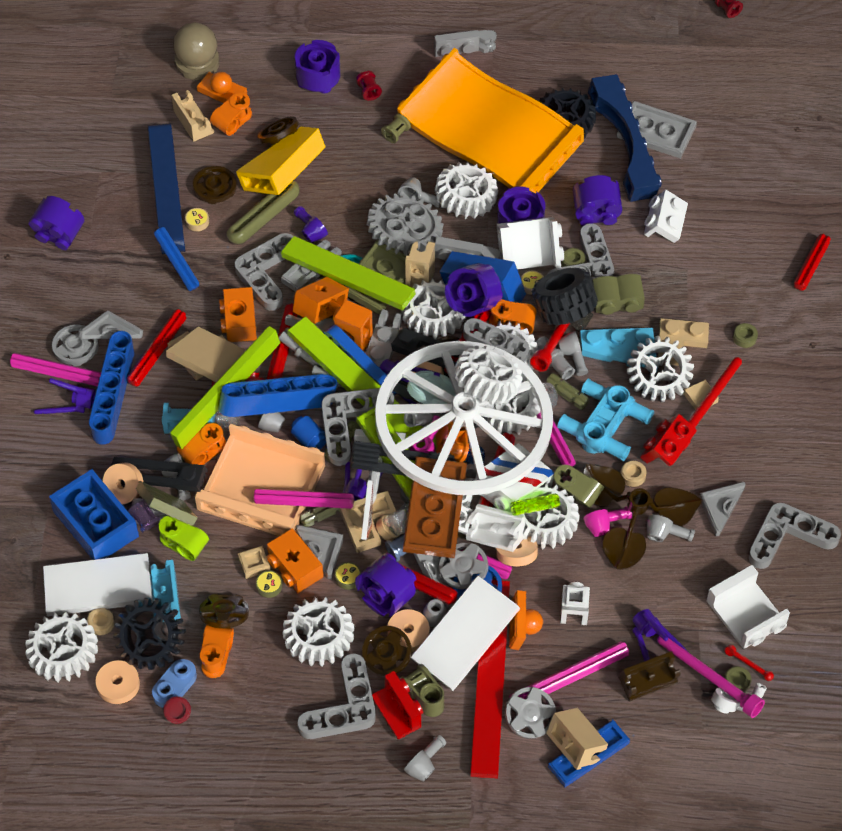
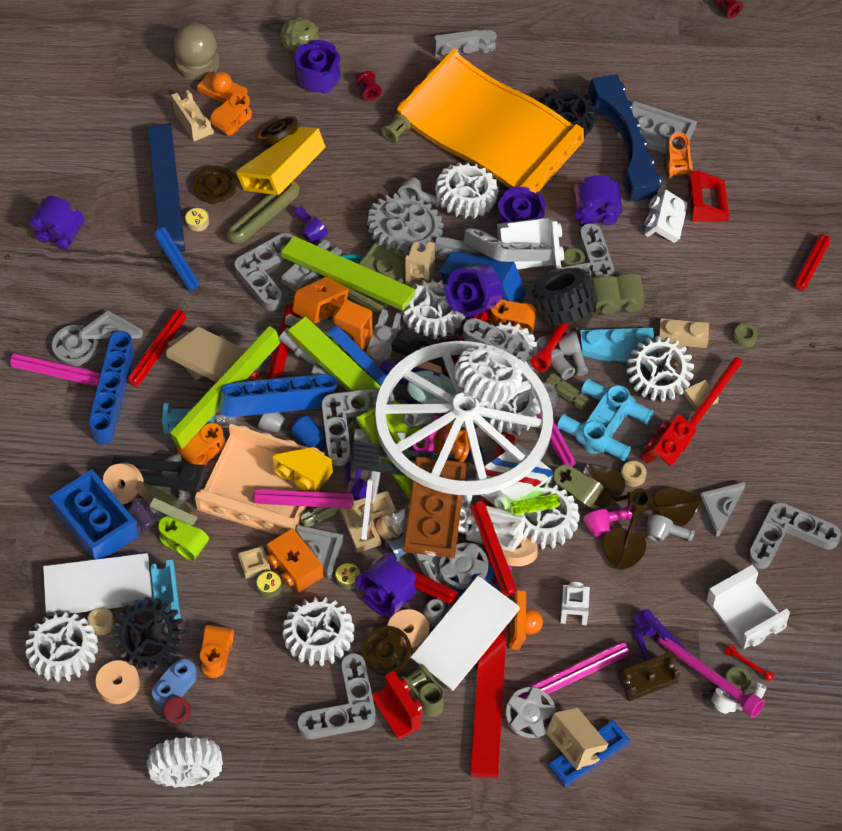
(81, 397): dark purple plant -> none
(184, 762): none -> white gear
(224, 609): dark brown wheel -> none
(239, 314): orange brick -> none
(297, 32): none -> olive animal
(304, 467): none -> yellow slope
(421, 765): light grey bar -> none
(493, 549): none -> red axle
(506, 251): none -> light grey beam
(529, 279): tile -> none
(678, 161): none -> orange piece
(699, 211): none -> red tile

